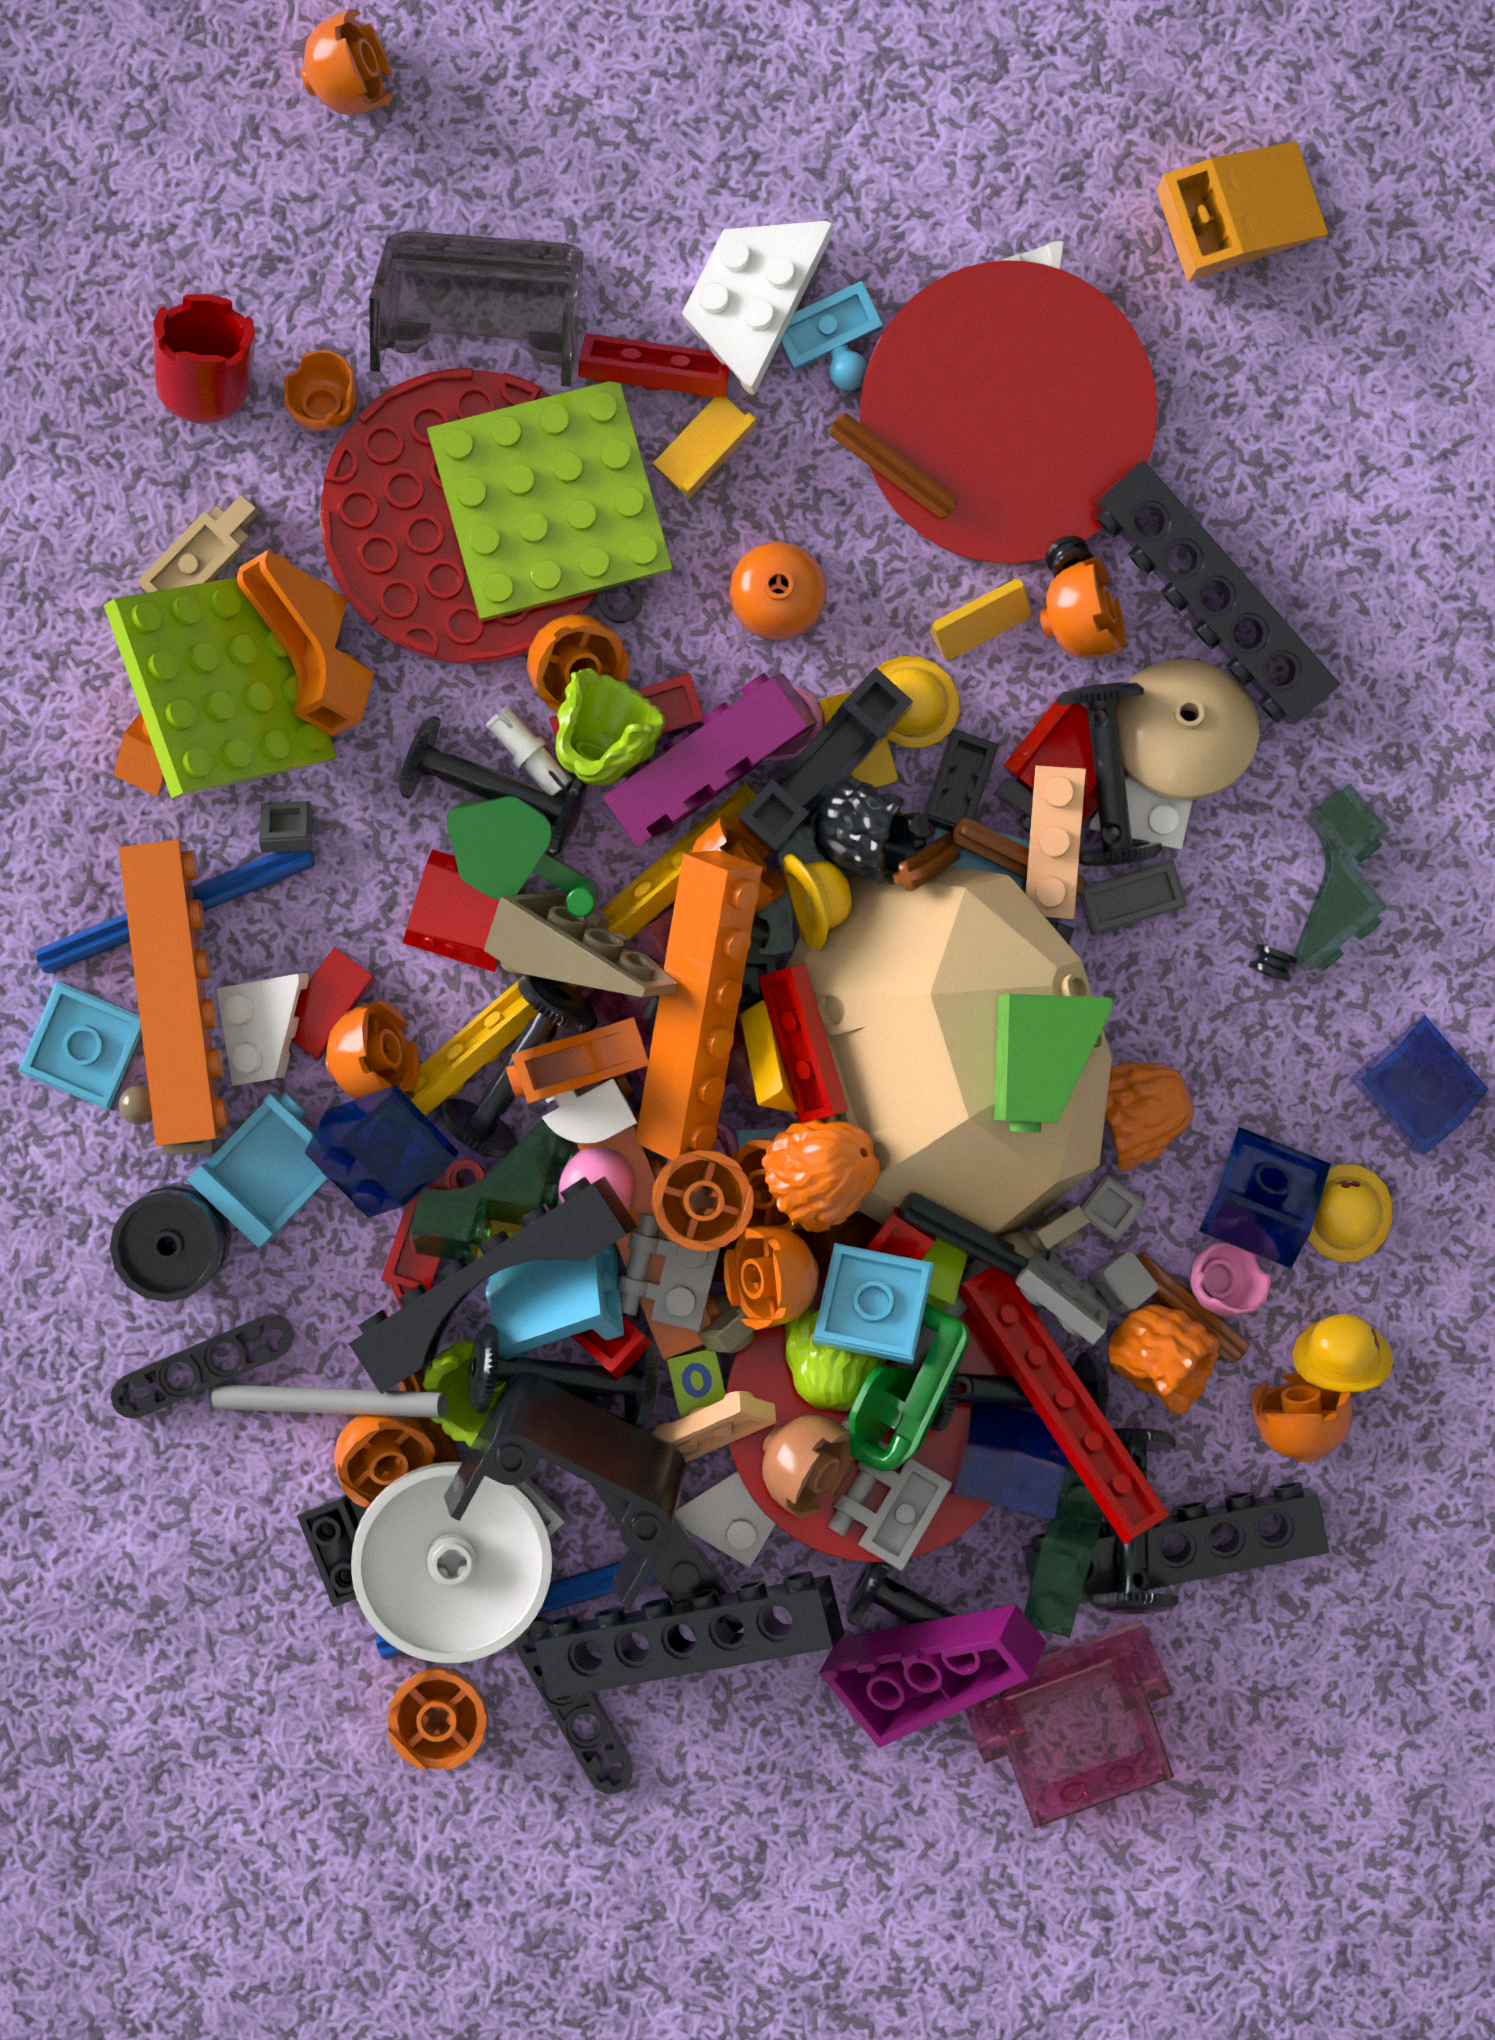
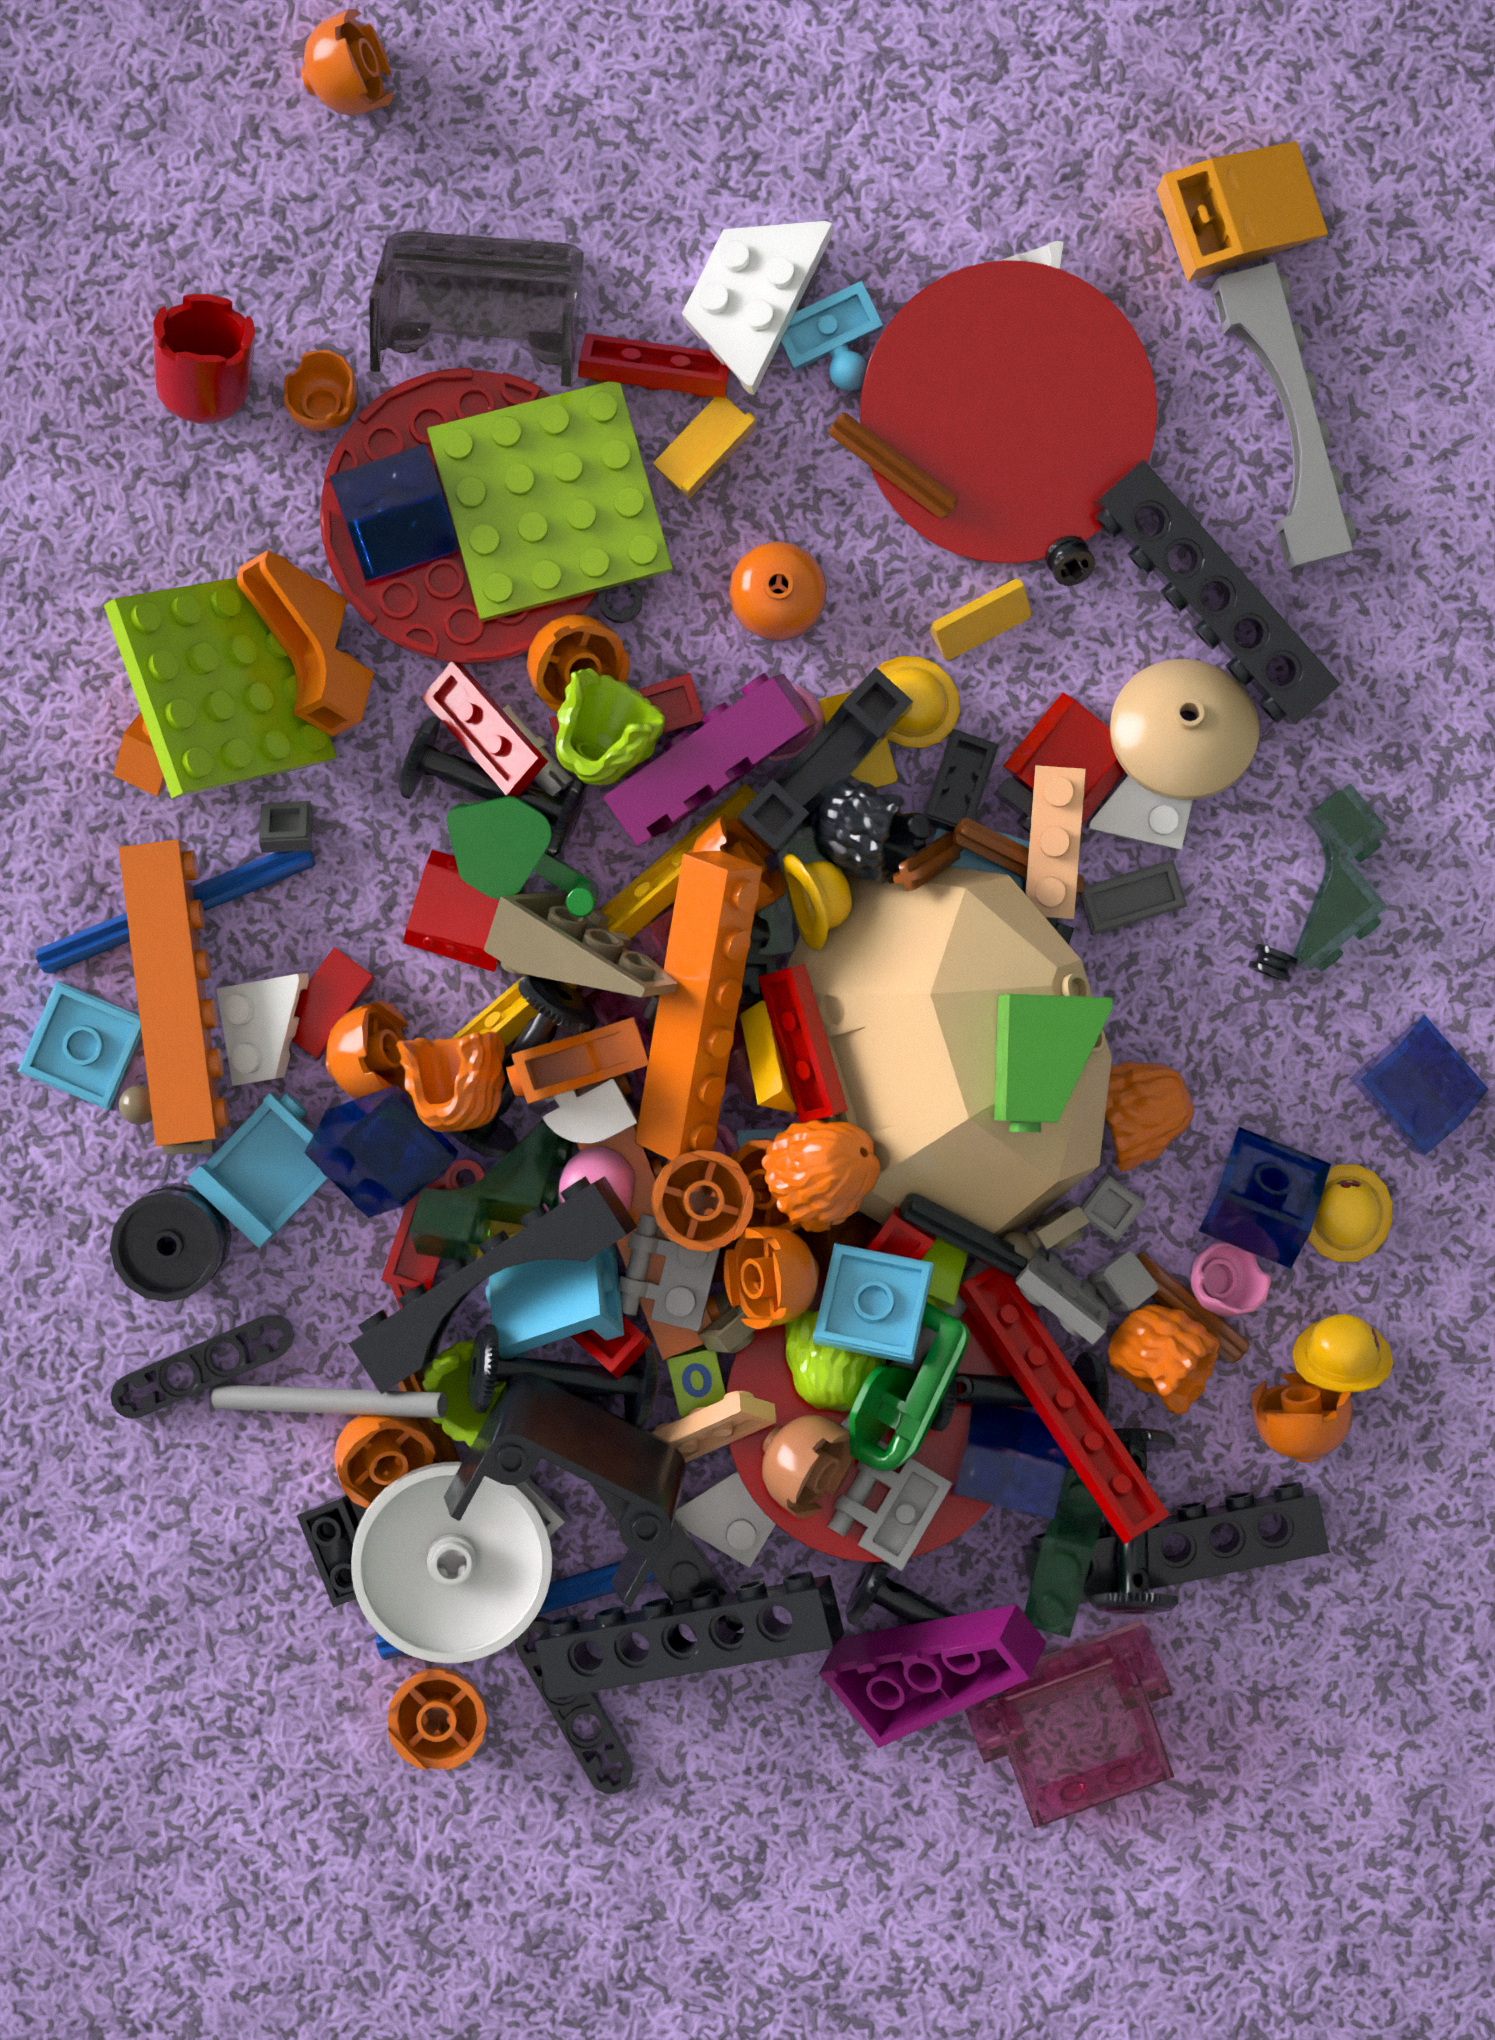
(202, 548): tan hinge -> none
(394, 513): none -> clear blue slope
(454, 1080): none -> orange hair
(484, 729): none -> plate
(1083, 612): orange cylinder -> none
(1109, 774): black hose -> none
(1256, 311): none -> light grey arch

